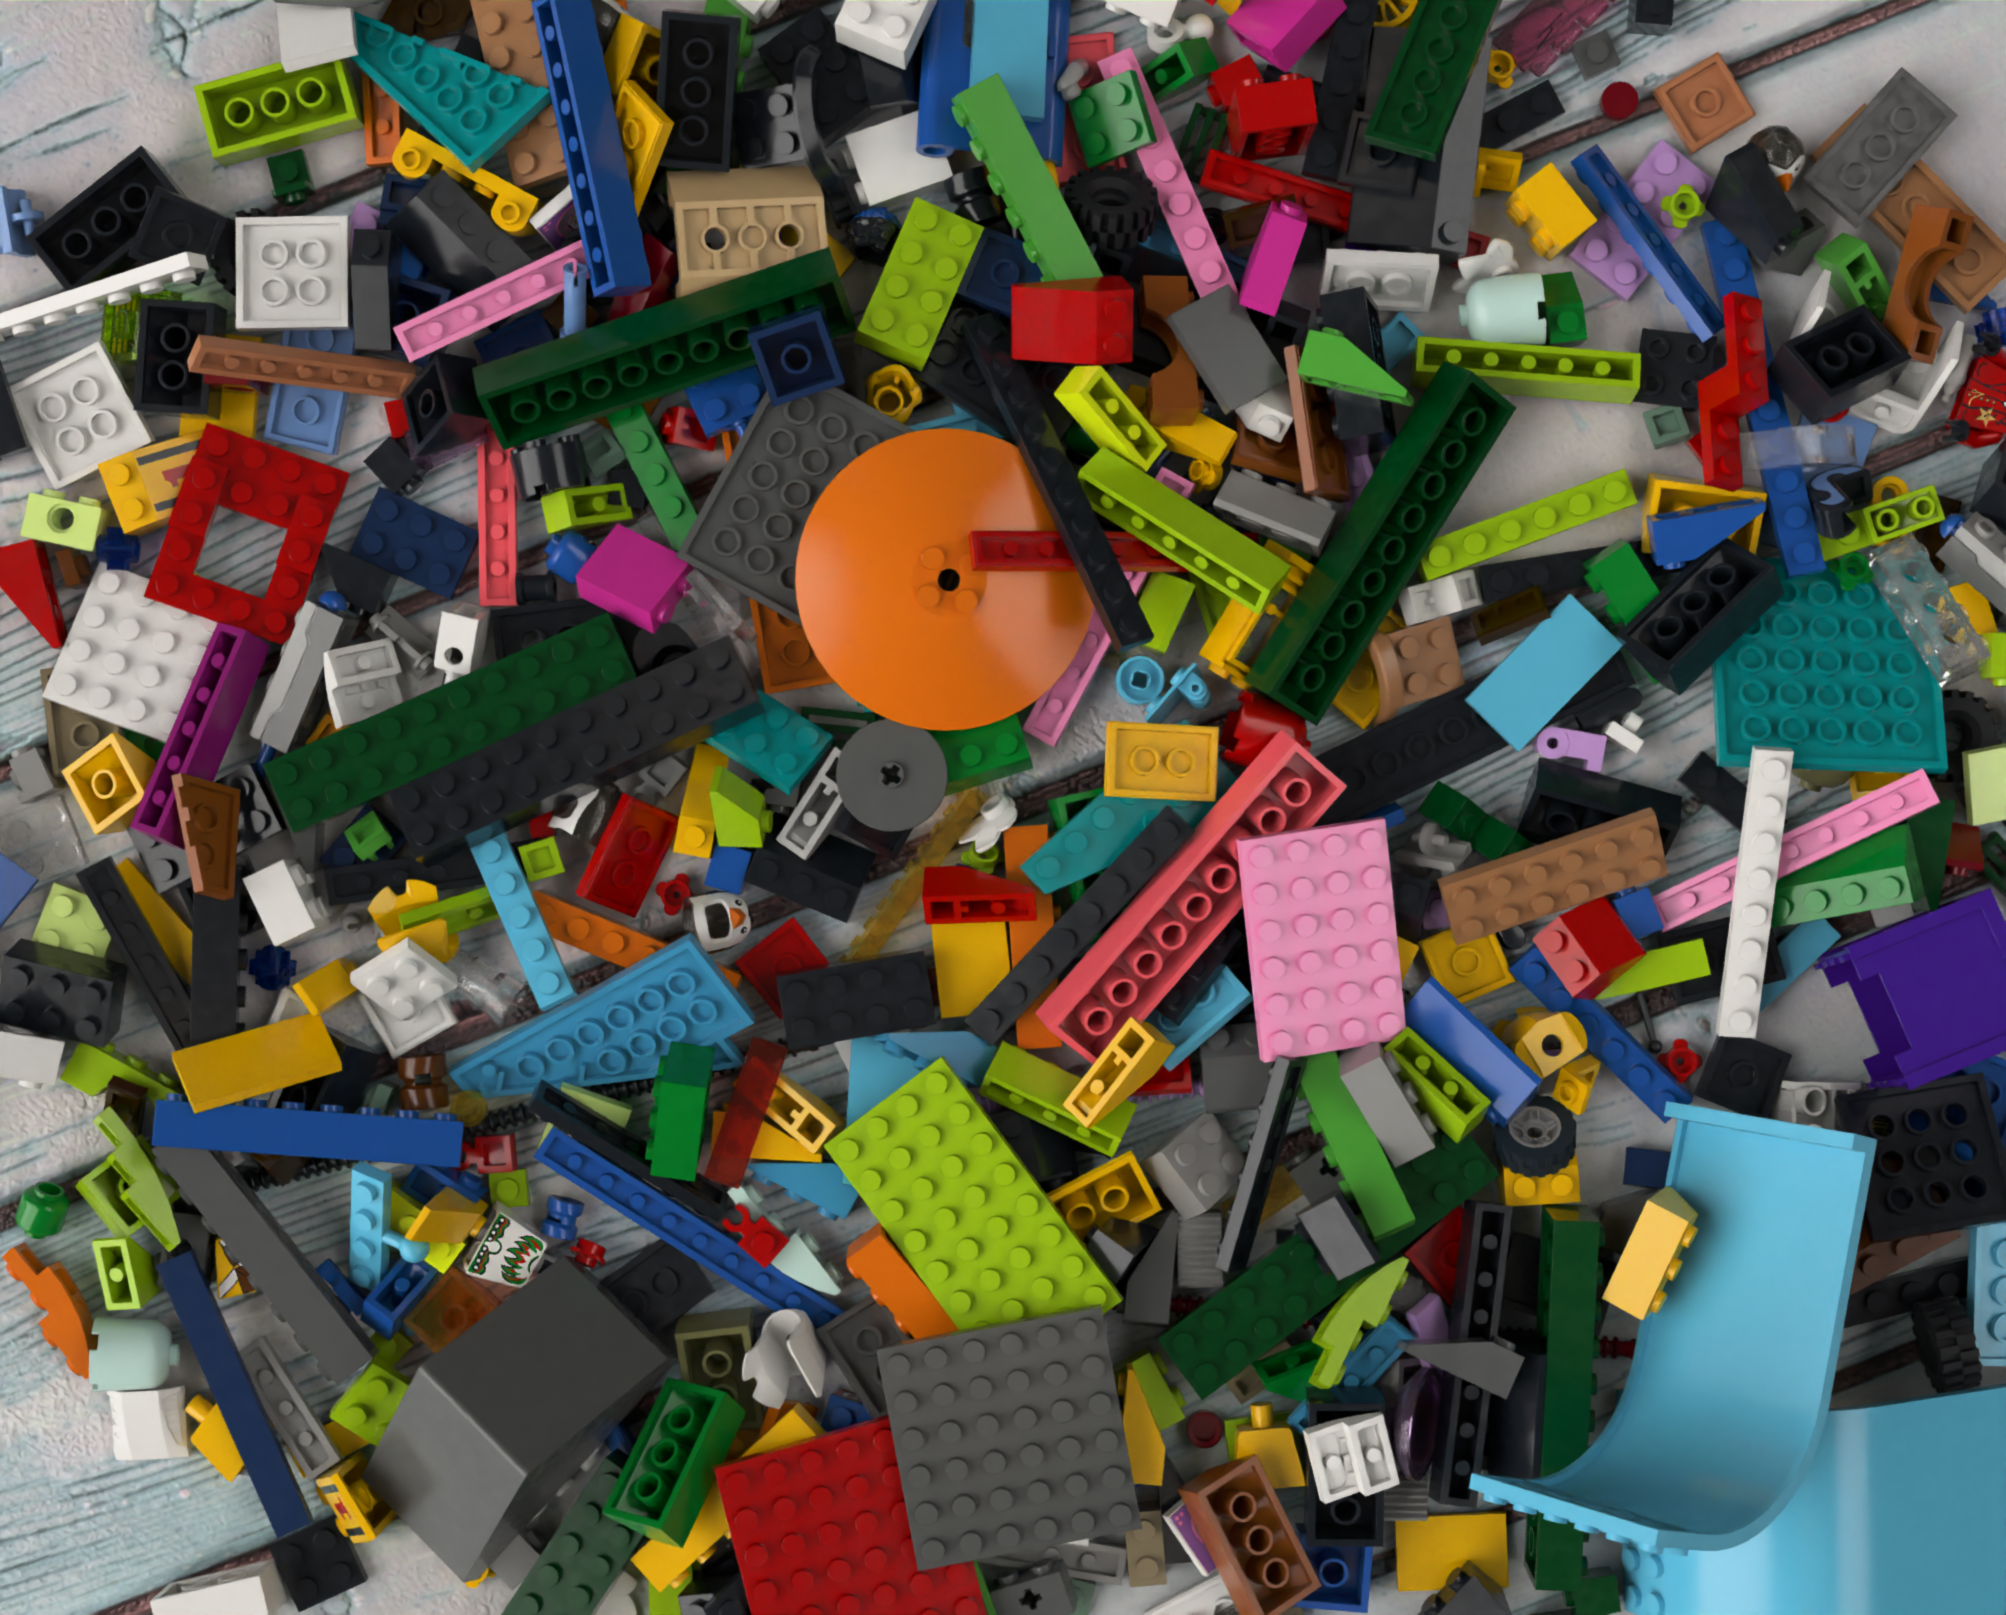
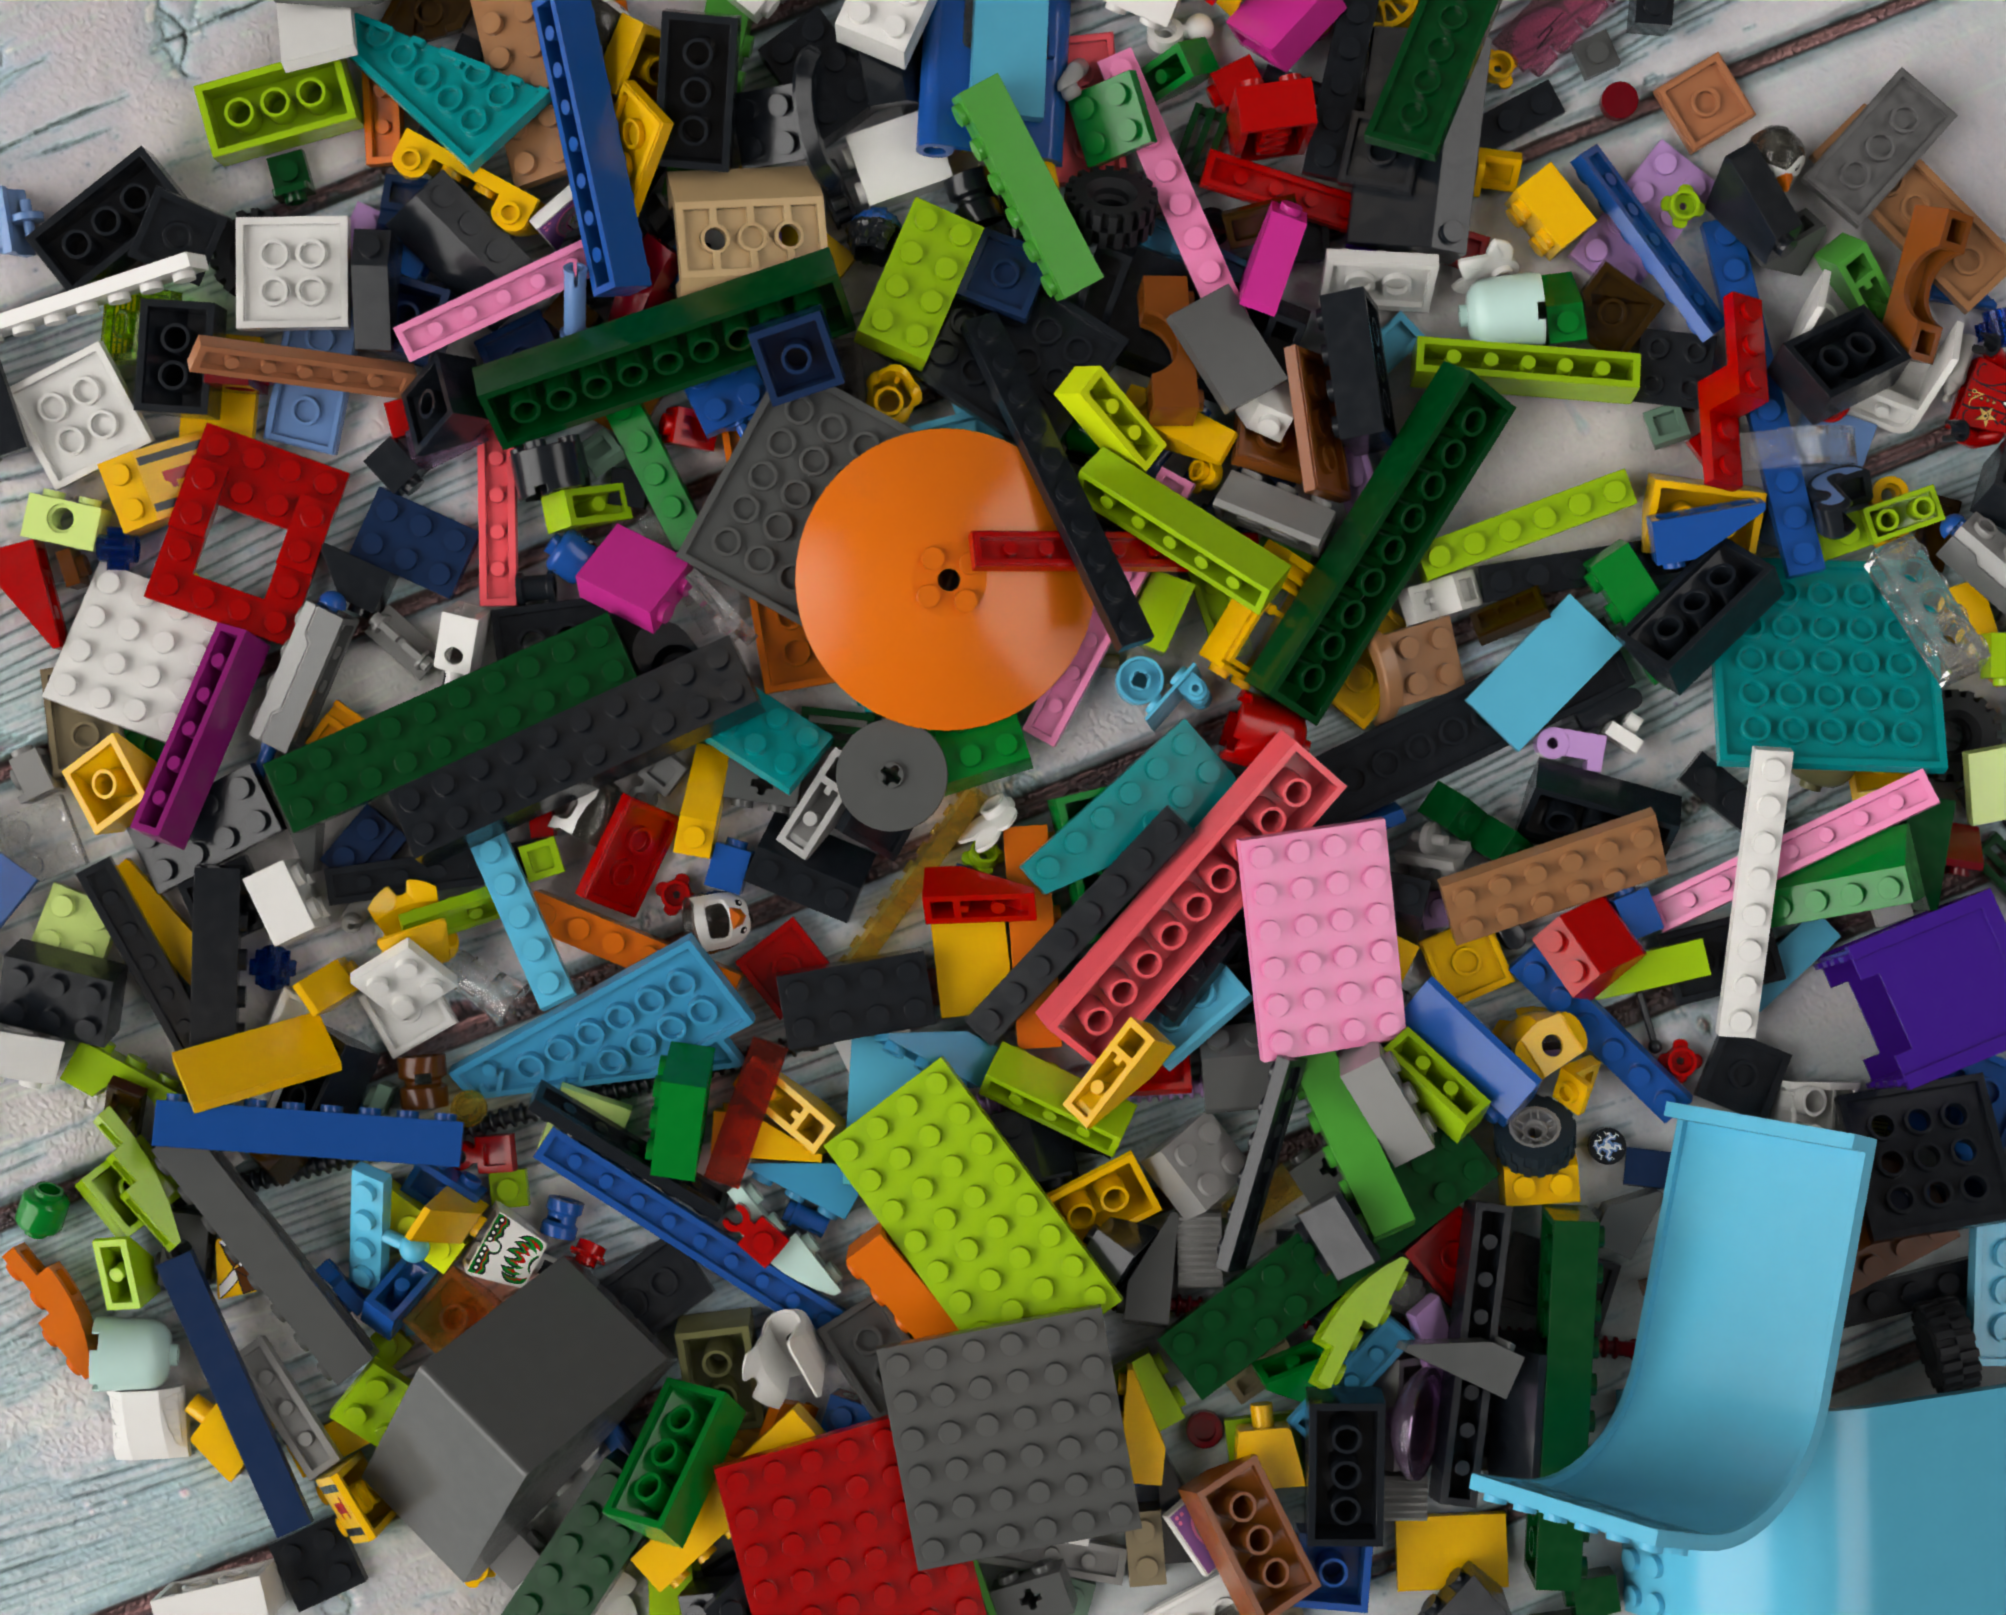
(209, 832): dark orange wing -> none
(361, 681): white slope -> none
(368, 836): bright green tile -> none
(738, 811): lime slope -> none
(805, 1218): none -> blue pin
(1073, 321): red slope -> none
(1161, 761): yellow tile -> none
(1338, 364): bright green slope -> none
(1351, 1456): white slope -> none
(1606, 1145): none -> black tile
(1616, 309): none -> dark brown plate
(1652, 1254): yellow slope -> none
(1856, 562): green plate -> none

